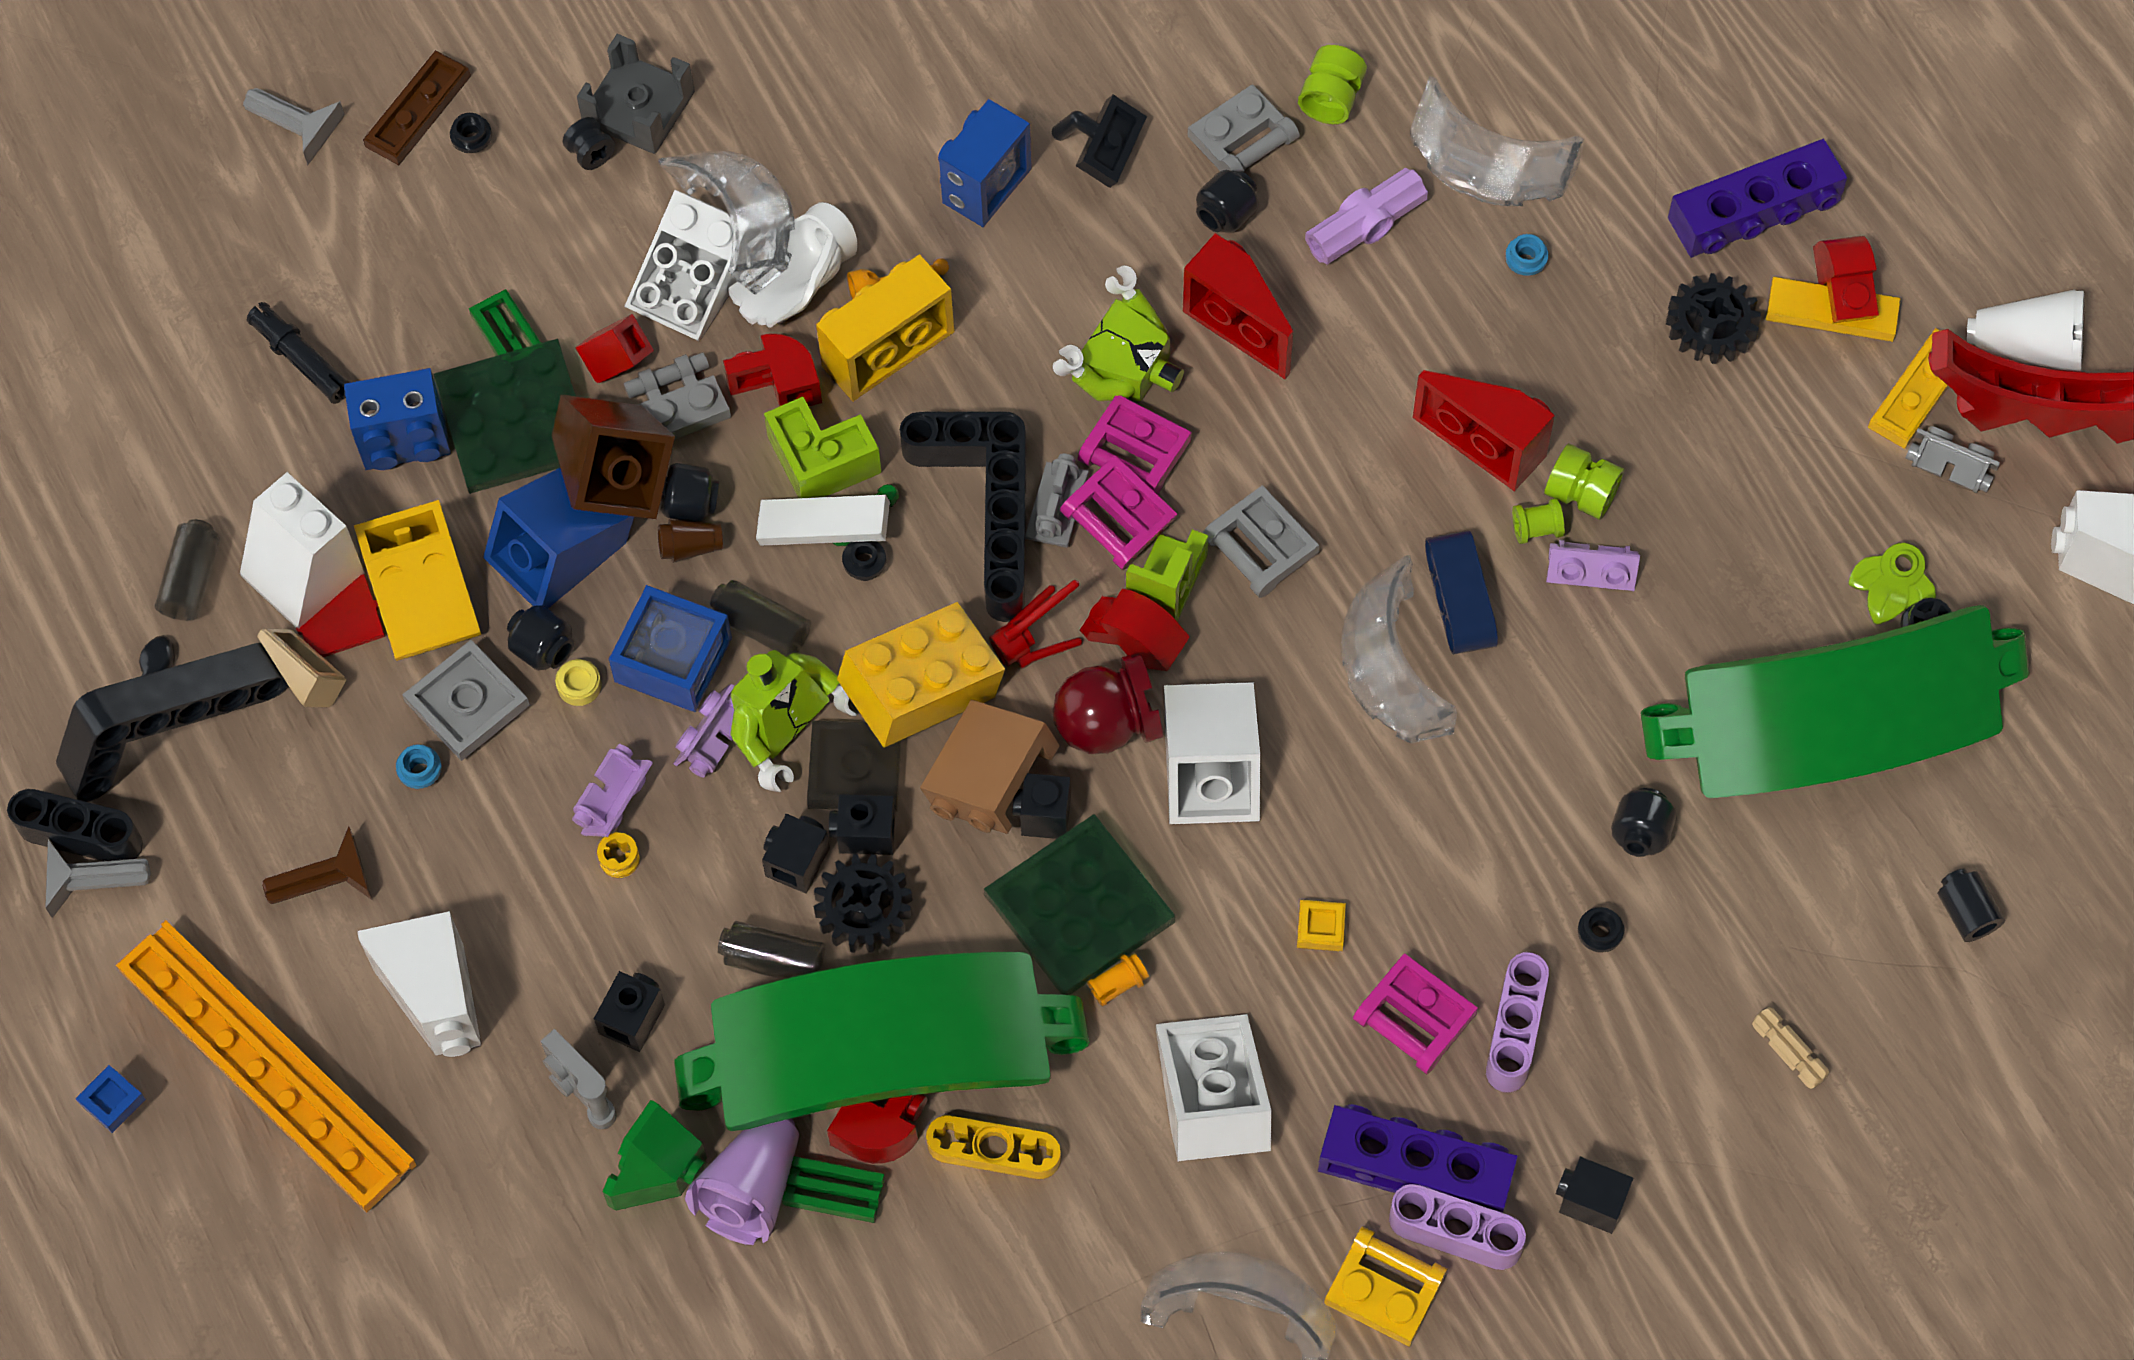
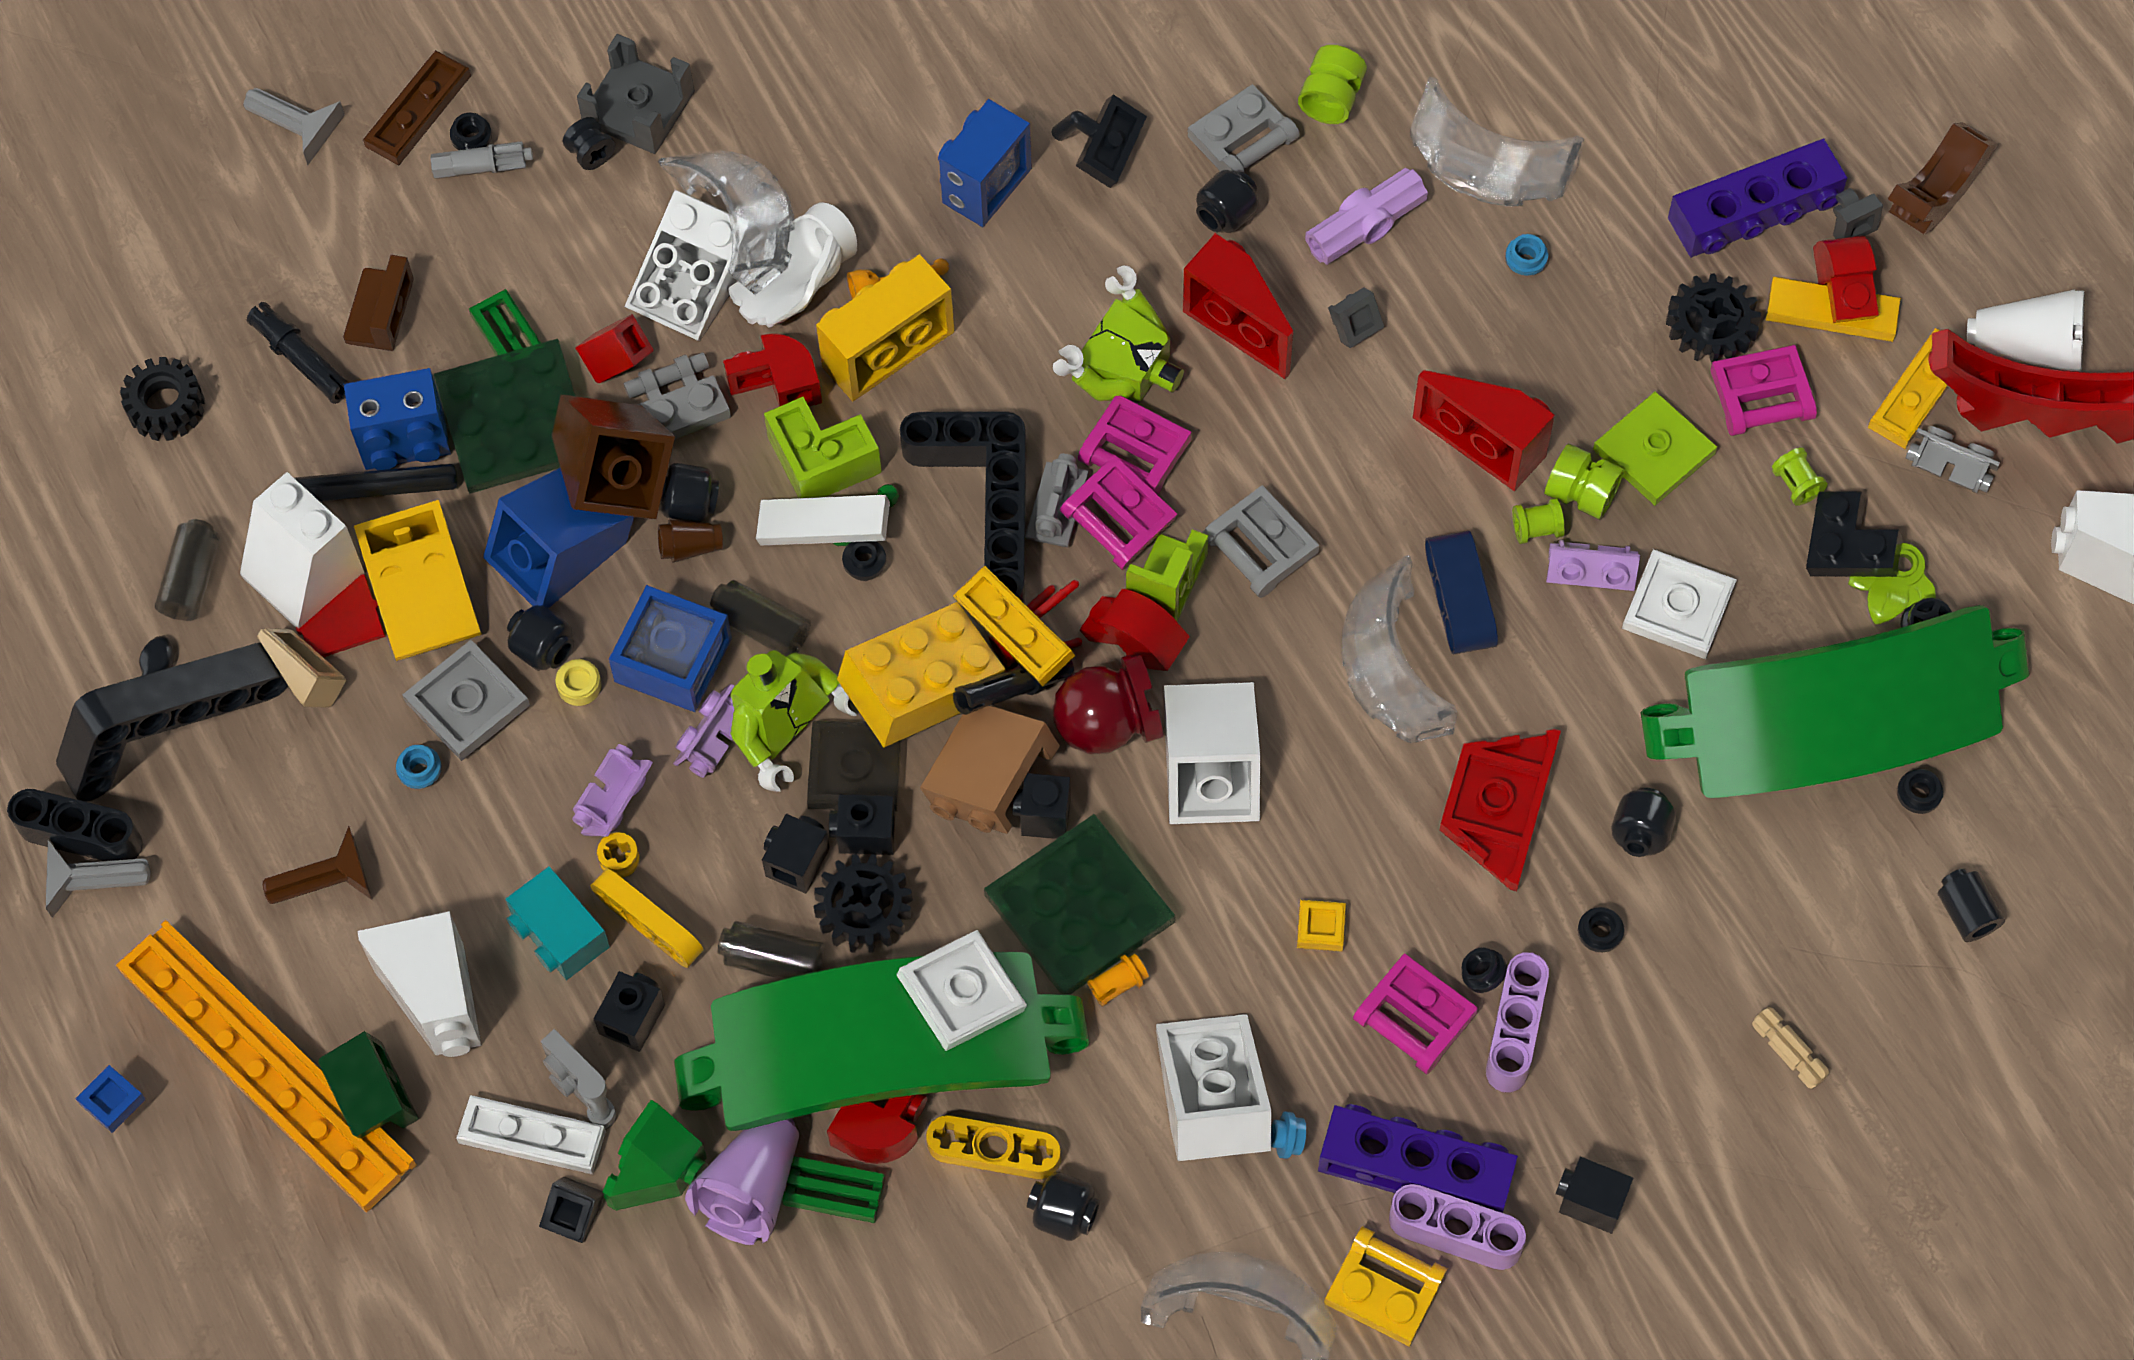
(152, 380): none -> black tyre
(366, 1085): none -> dark green panel
(380, 305): none -> reddish brown panel
(381, 482): none -> black axle
(479, 160): none -> light grey piece
(531, 1134): none -> white tile
(556, 923): none -> teal brick
(571, 1209): none -> black slope
(647, 918): none -> yellow beam
(961, 990): none -> white tile
(1002, 687): none -> black pin
(1014, 626): none -> yellow tile
(1063, 1206): none -> black head
(1288, 1135): none -> dark azure plate
(1356, 317): none -> dark grey tile
(1477, 963): none -> black plate
(1499, 800): none -> red wing
(1655, 448): none -> lime plate
(1679, 604): none -> white tile
(1761, 377): none -> dark pink plate
(1799, 476): none -> lime bush
(1840, 545): none -> black plate
(1856, 216): none -> dark grey tile
(1923, 780): none -> black plate
(1943, 179): none -> reddish brown arch

